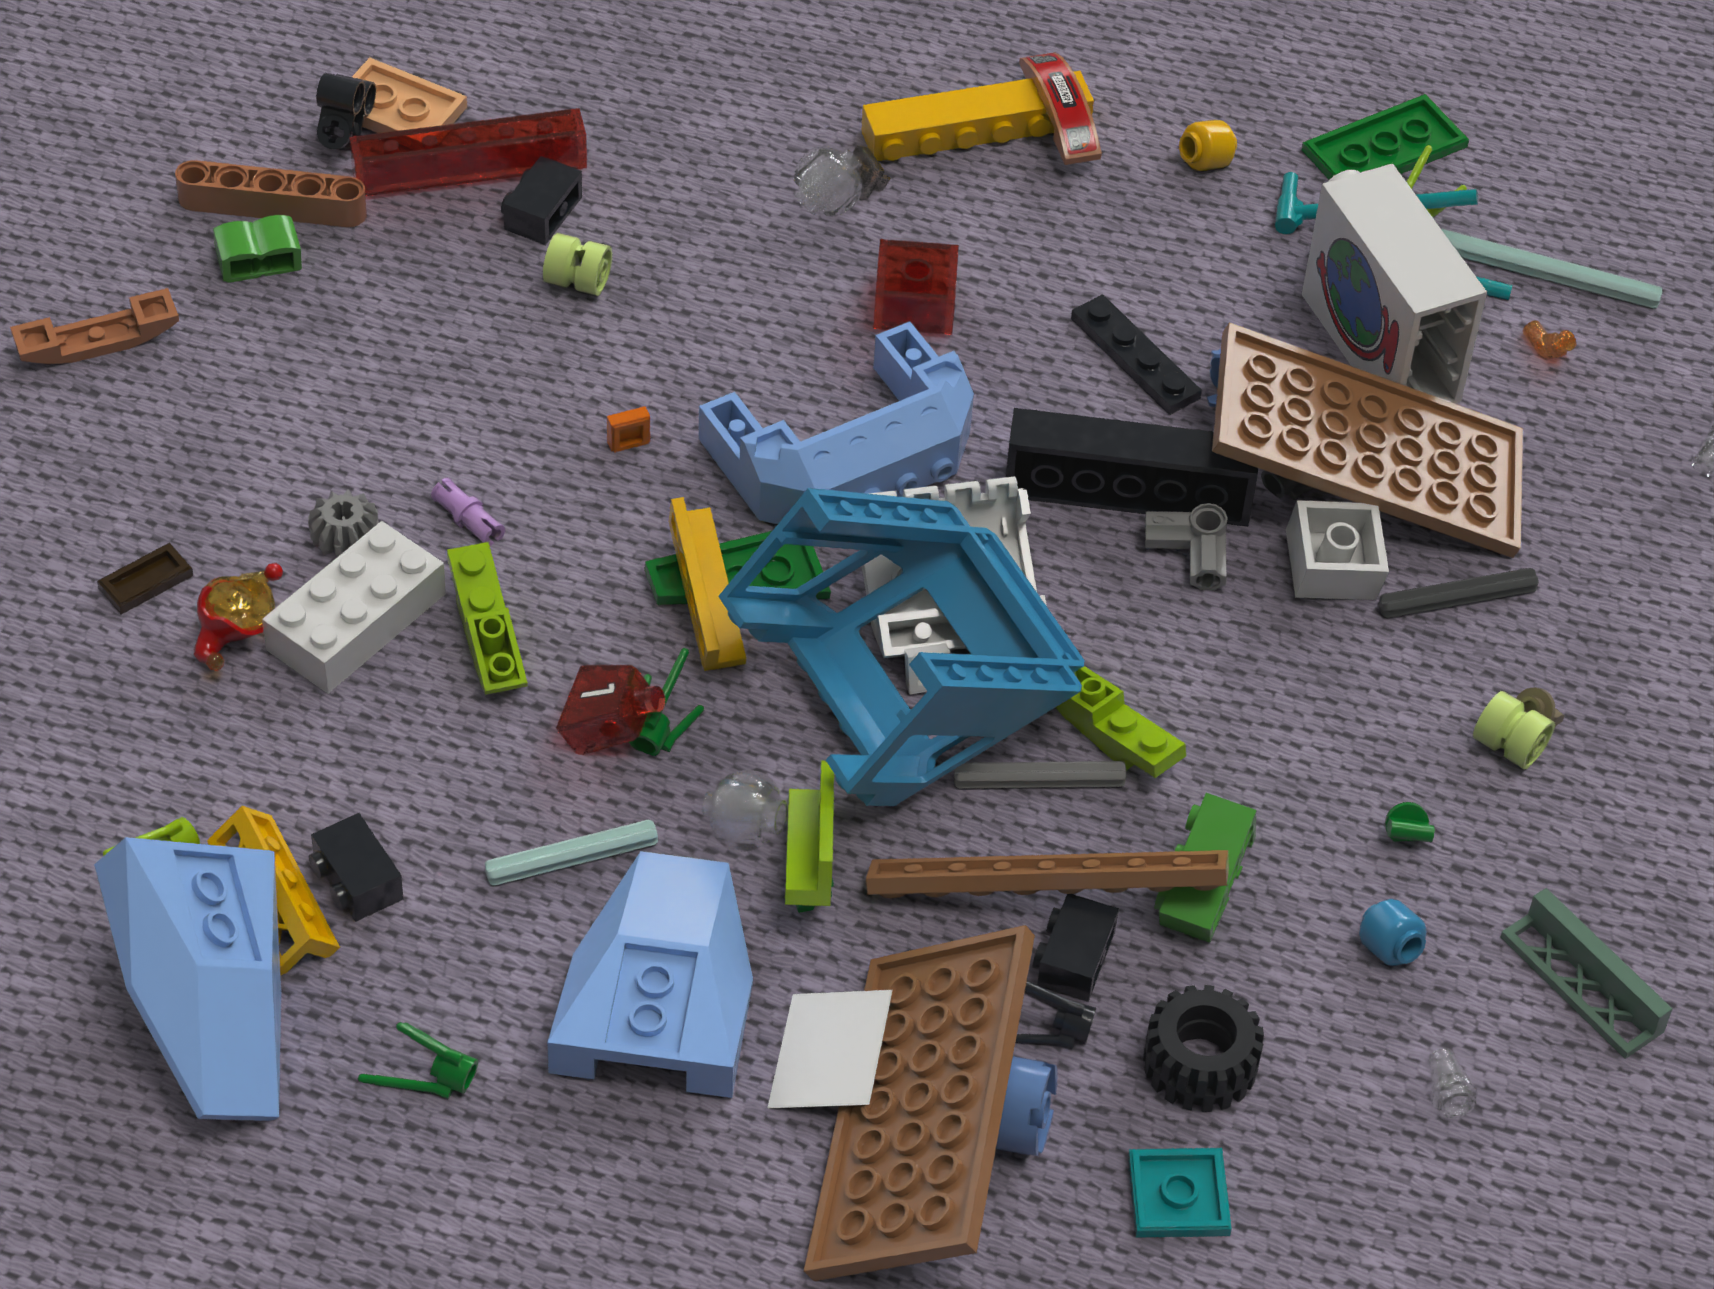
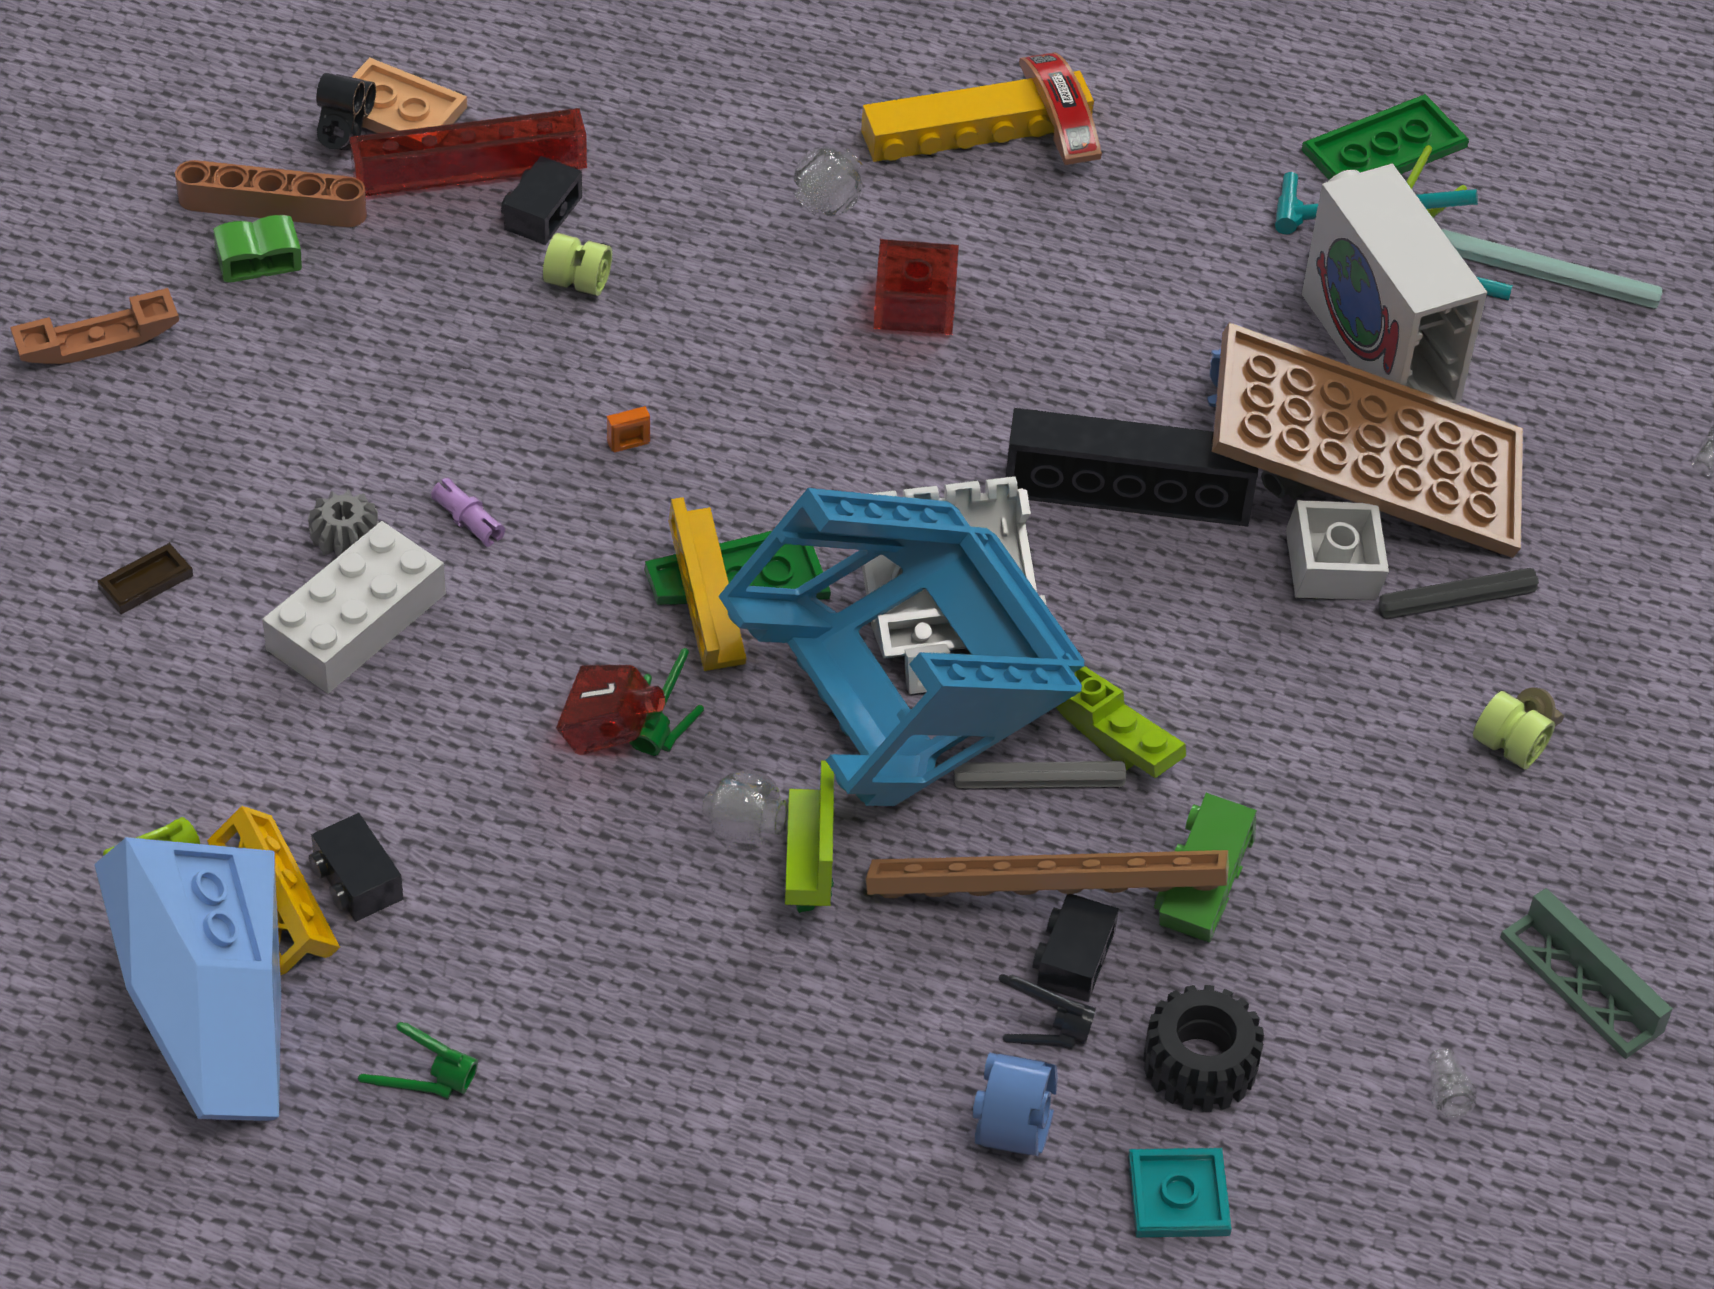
(232, 611): clear yellow piece -> none
(486, 619): lime slope -> none
(571, 852): light aqua axle -> none
(659, 978): light blue wedge -> none
(830, 1049): white sticker -> none
(871, 172): clear smoke tile -> none
(883, 451): light blue wedge -> none
(918, 1160): medium nougat plate -> none
(1136, 354): black plate -> none
(1201, 532): light grey piece -> none
(1208, 145): yellow head -> none
(1393, 932): dark azure head -> none
(1408, 823): green plate -> none
(1549, 345): clear orange arm -> none

